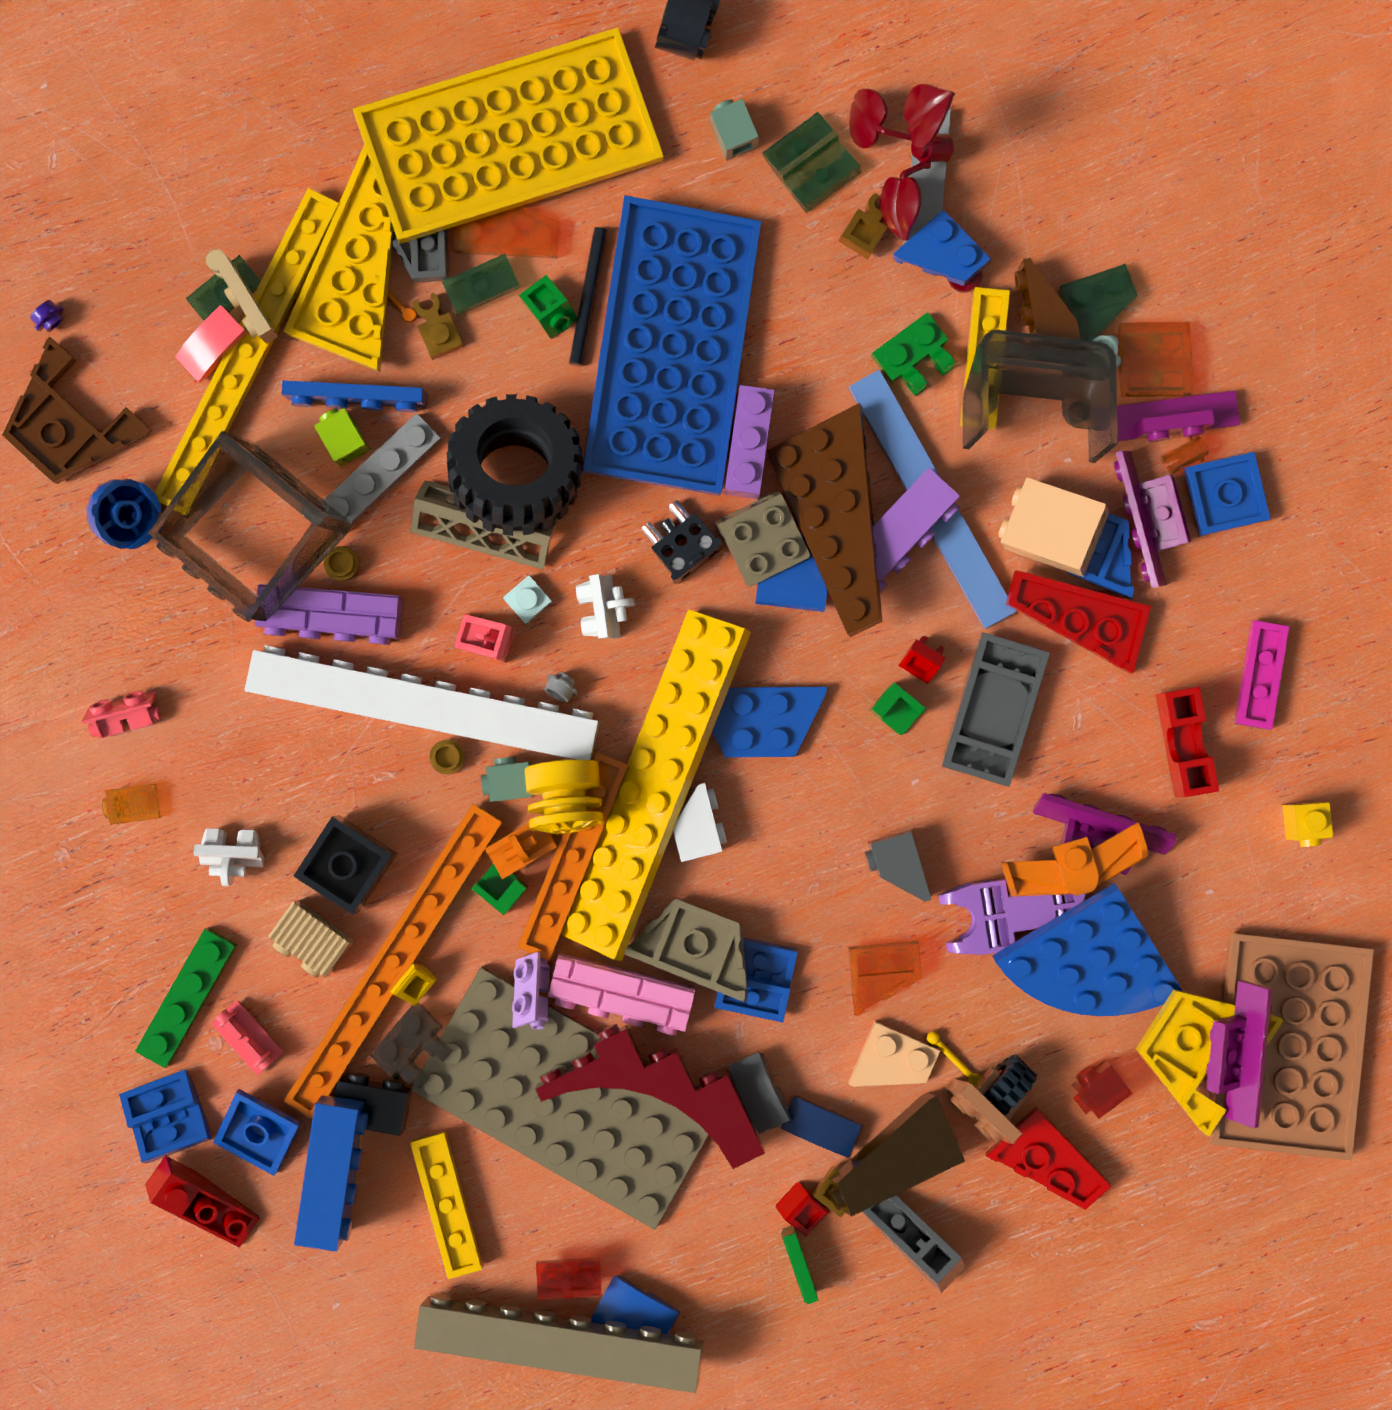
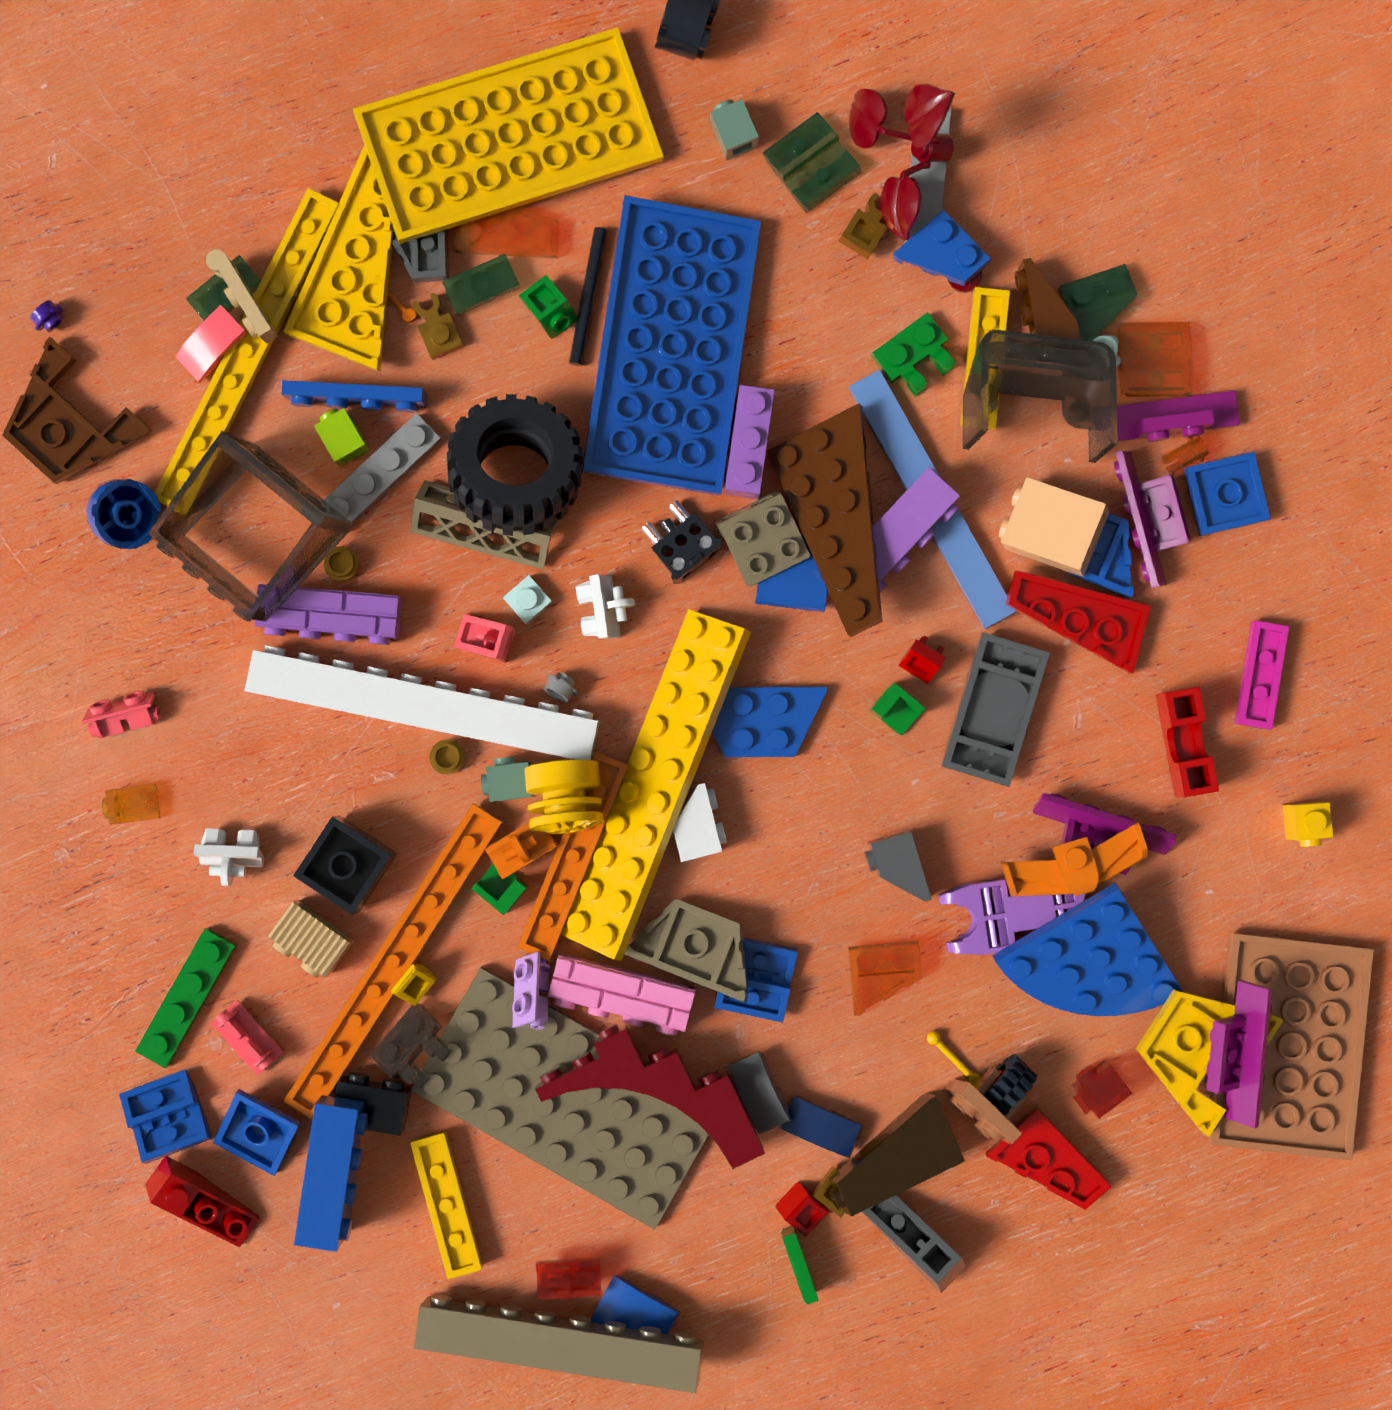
(892, 1059): light nougat wing -> none

